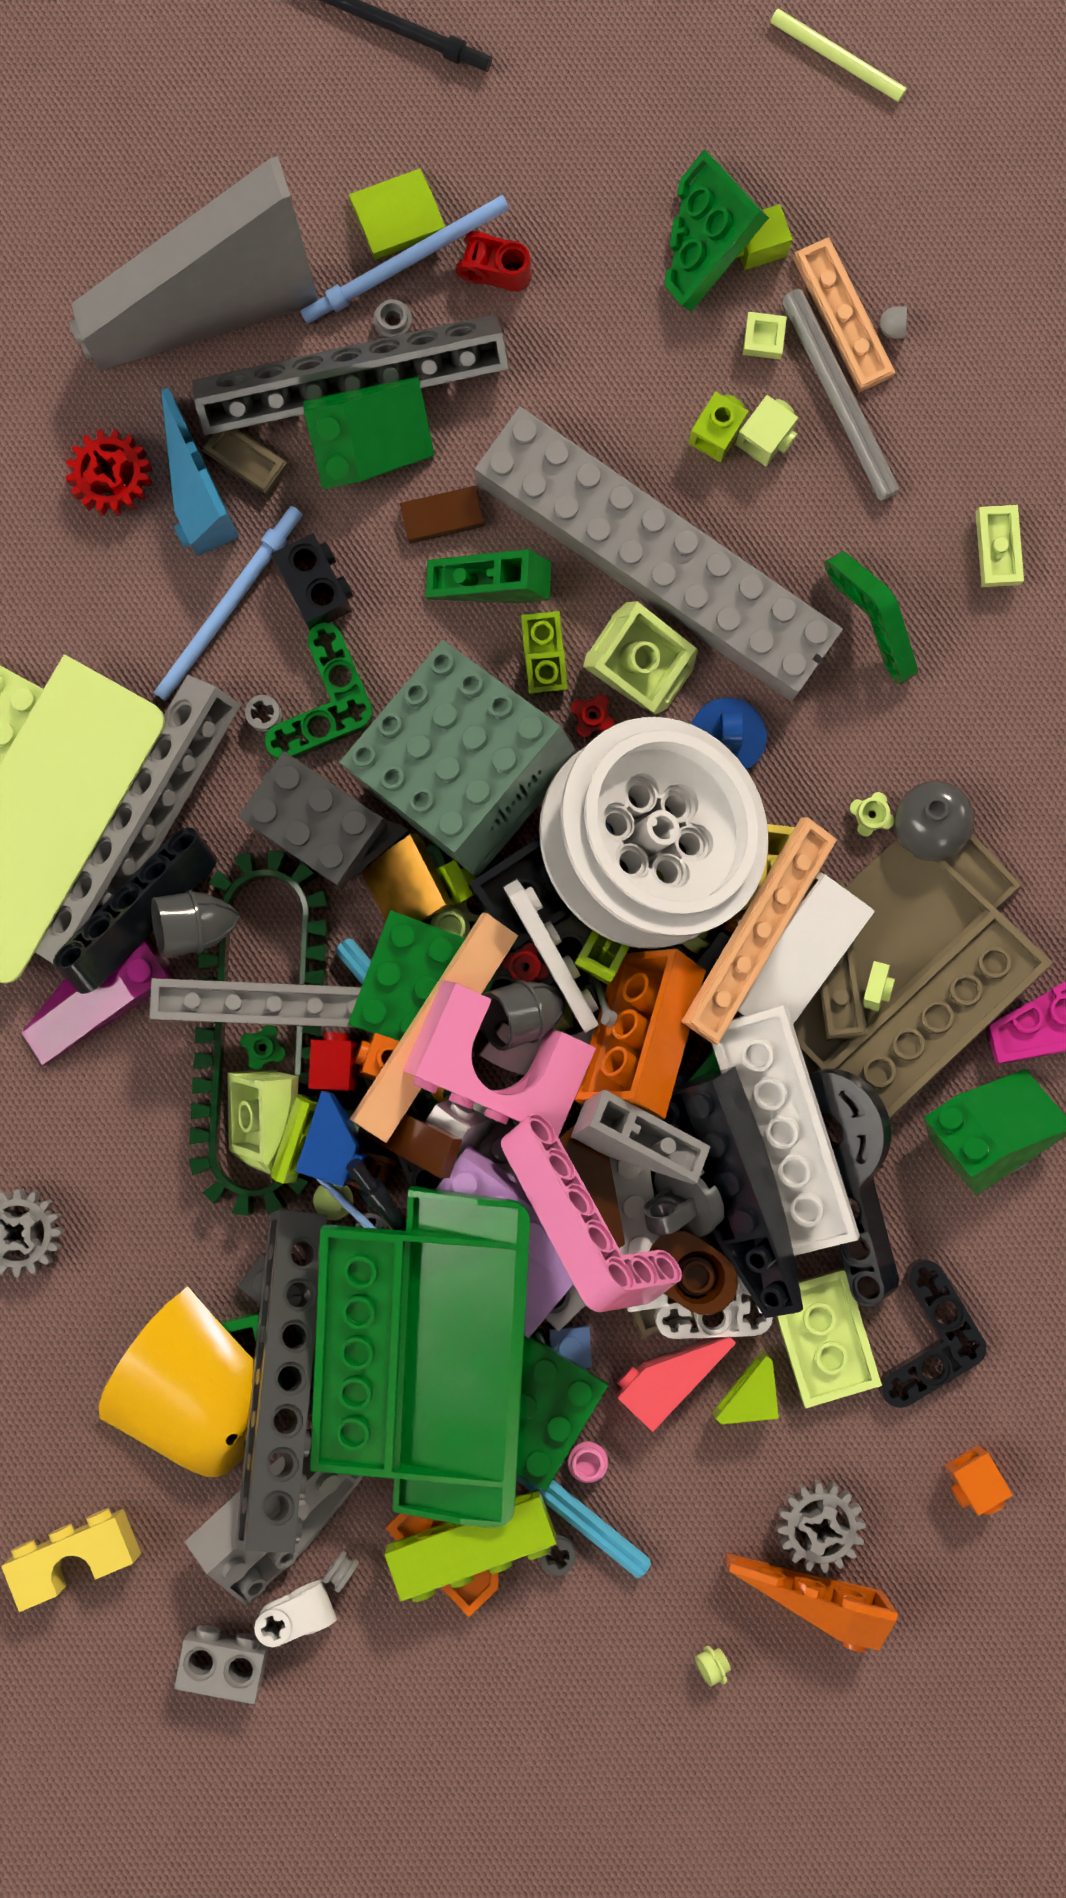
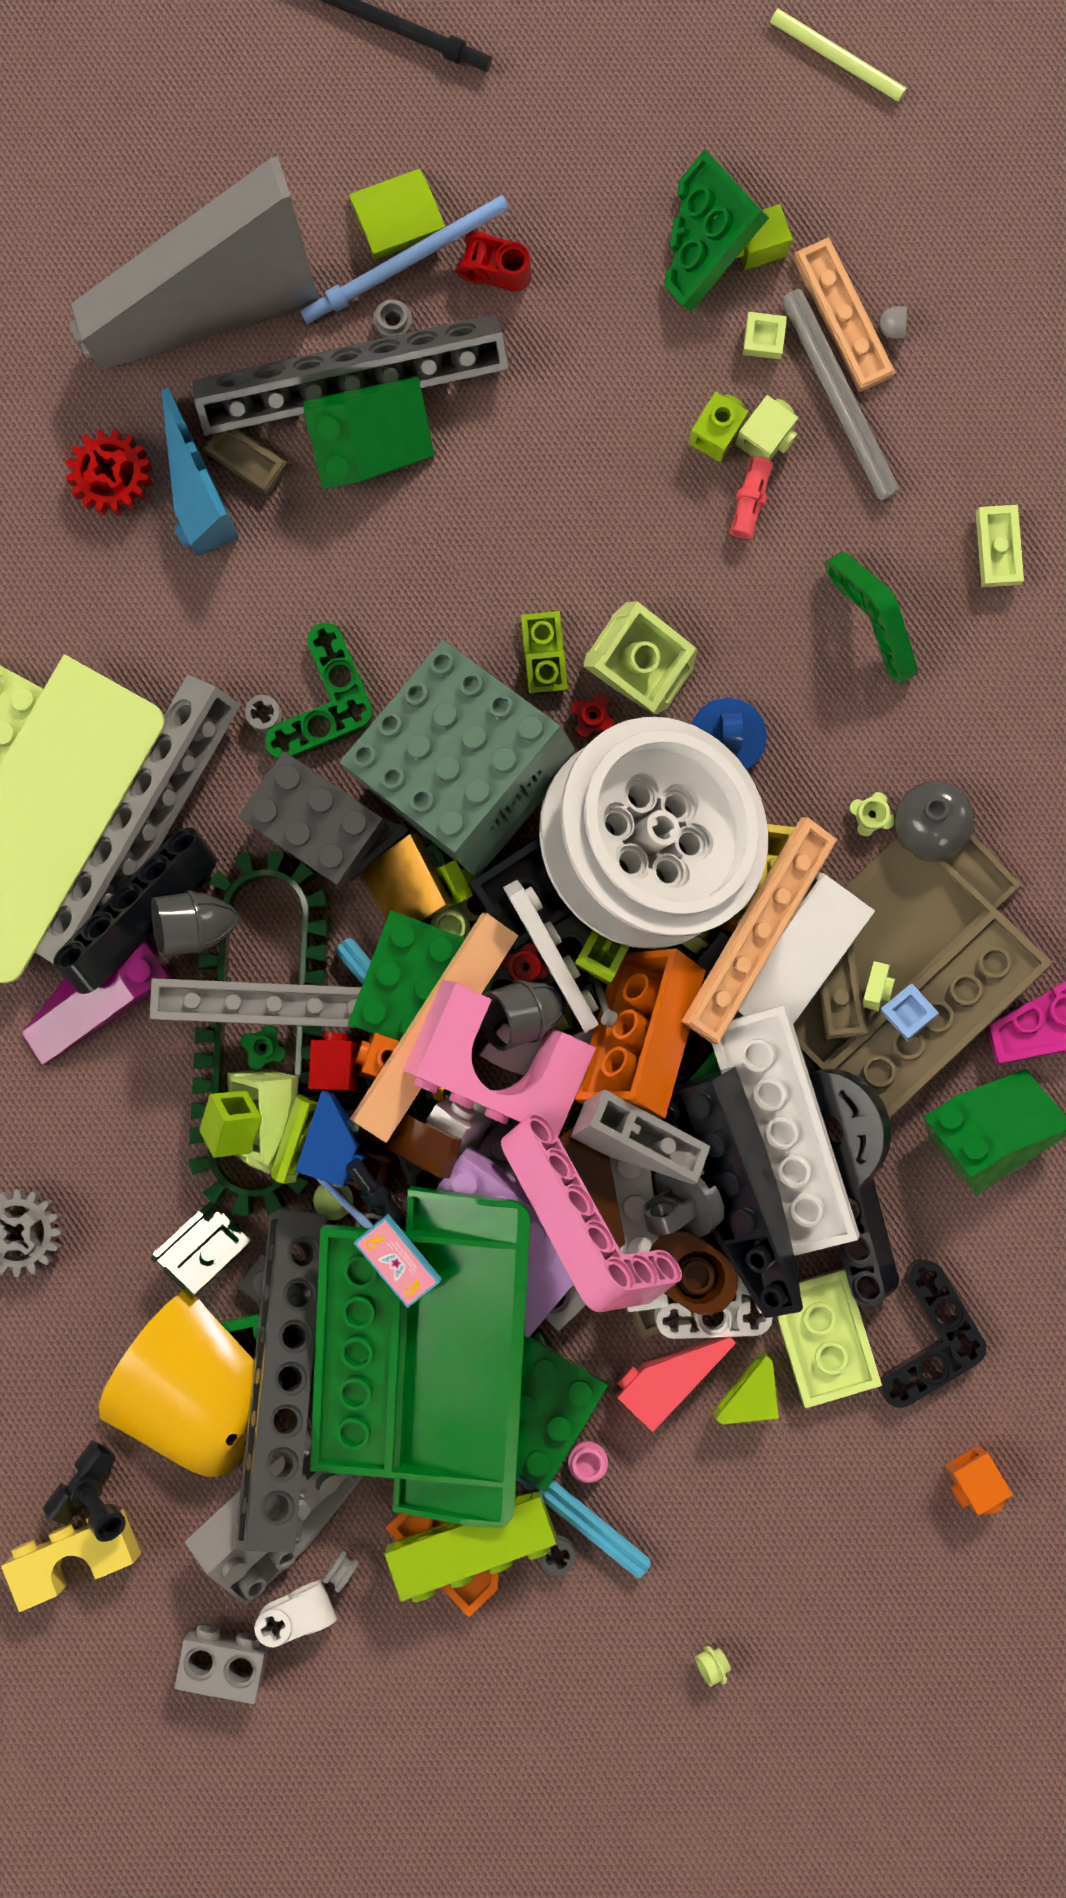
(85, 1492): none -> black bar
(200, 1250): none -> plate
(230, 1123): none -> lime brick
(271, 541): light blue bar -> none
(307, 584): black brick -> none
(397, 1260): none -> bright pink tile
(442, 514): reddish brown tile -> none
(490, 577): green slope -> none
(573, 1343): medium blue plate -> none
(656, 554): light grey piece -> none
(751, 497): none -> coral pin
(816, 1543): light grey gear -> none
(844, 1610): orange wedge -> none
(909, 1012): none -> light blue plate

